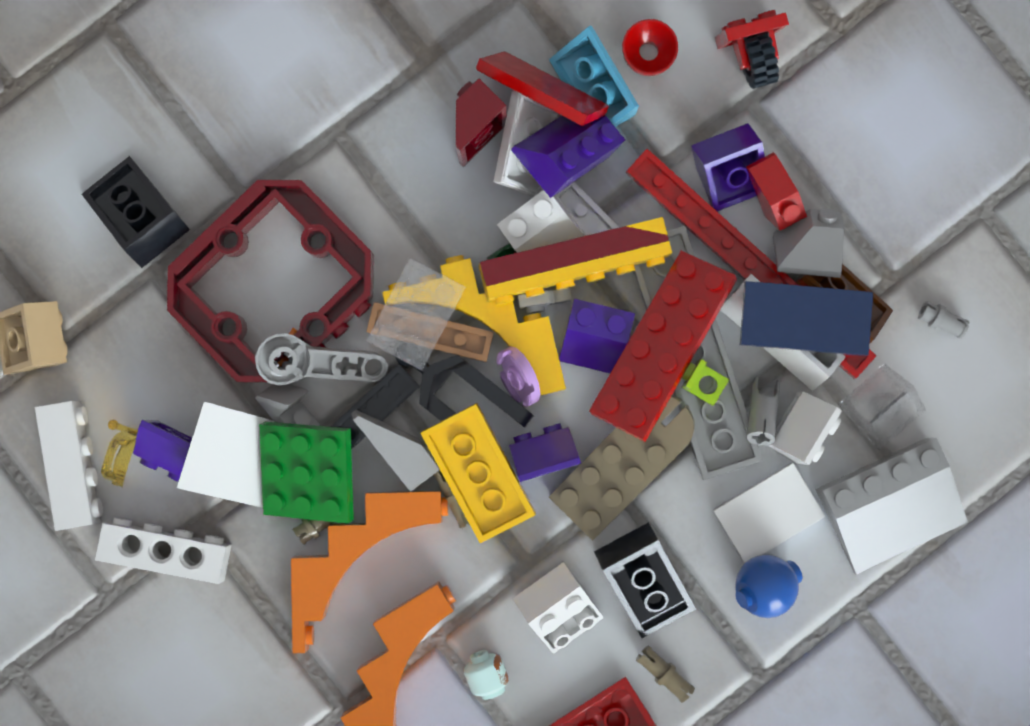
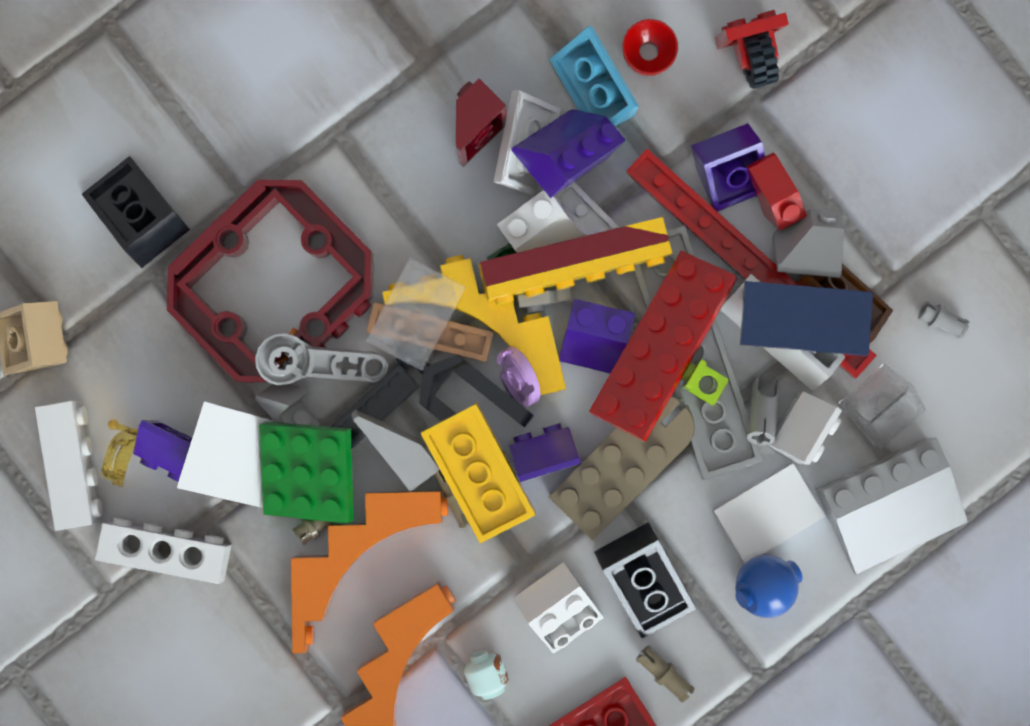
(542, 87): red tile -> none

